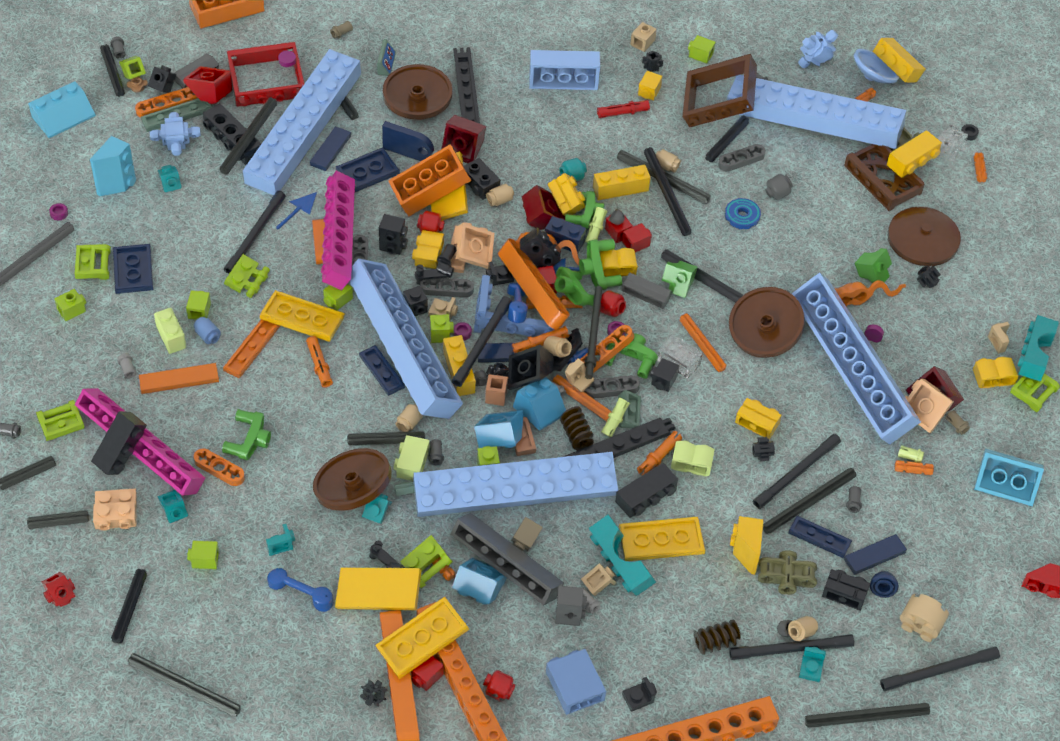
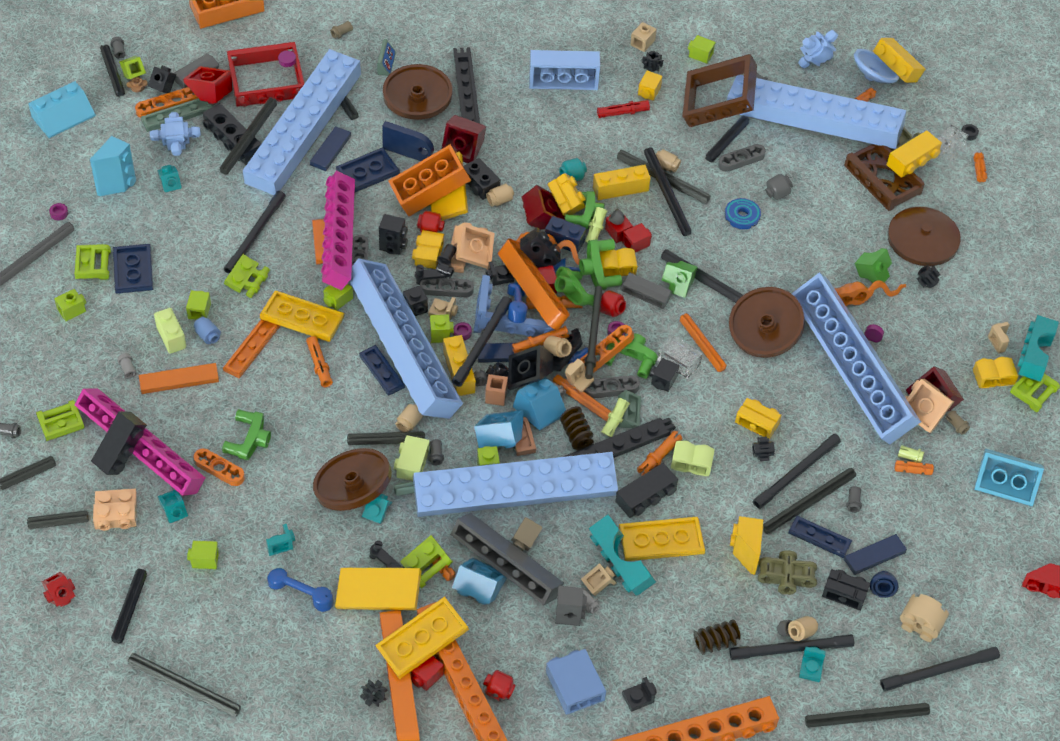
(304, 203): blue piece -> none

